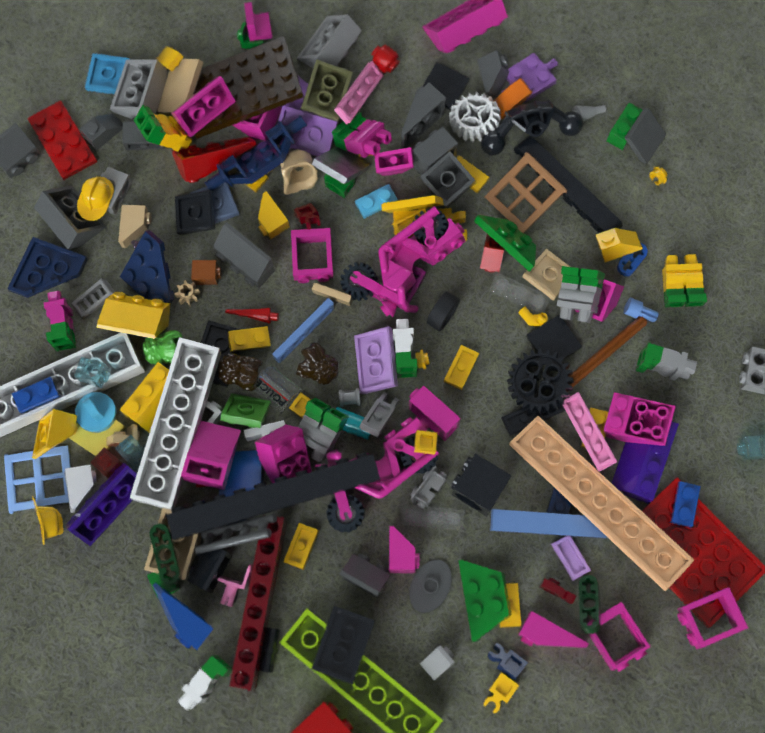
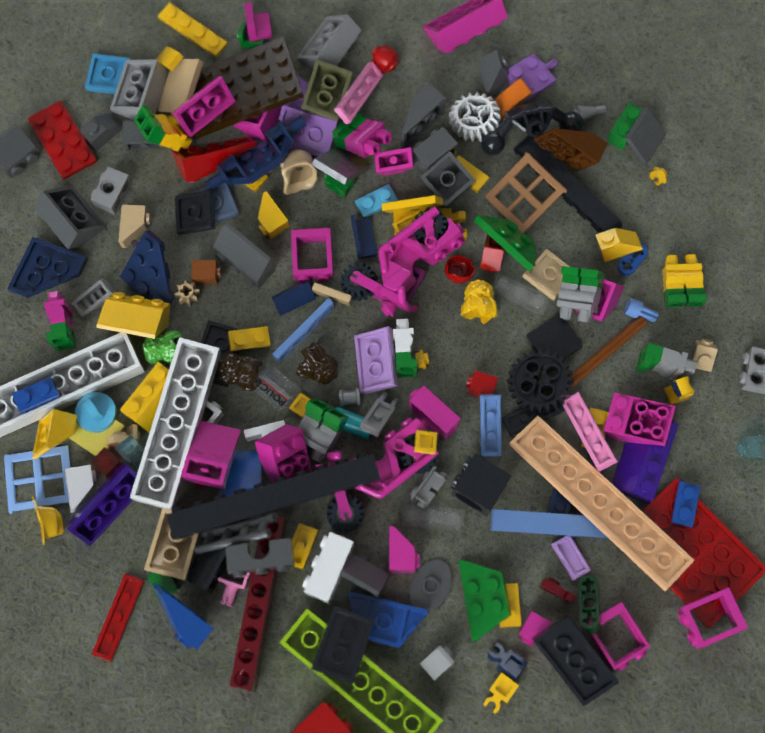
(86, 366): clear light blue brick -> none
(95, 198): yellow piece -> none
(118, 617): none -> red tile
(174, 568): dark green beam -> none
(192, 30): none -> yellow plate
(204, 682): white hips -> none
(245, 411): bright green plate -> none
(263, 314): red piece -> none
(269, 650): black pin -> none
(279, 557): none -> dark grey arch
(293, 297): none -> dark blue tile
(307, 215): dark red plate -> none
(327, 567): none -> white brick
(363, 237): none -> dark blue panel
(392, 620): none -> blue wing
(443, 311): black tyre -> none
(448, 83): black tile -> none
(452, 269): none -> red hair
(461, 367): yellow plate -> none
(479, 301): none -> yellow hair
(481, 384): none -> red brick
(490, 425): none -> medium blue tile
(533, 319): yellow arm -> none
(574, 147): none -> reddish brown slope
(575, 660): none -> black plate
(679, 391): none -> yellow leg
(705, 354): none -> tan bracket

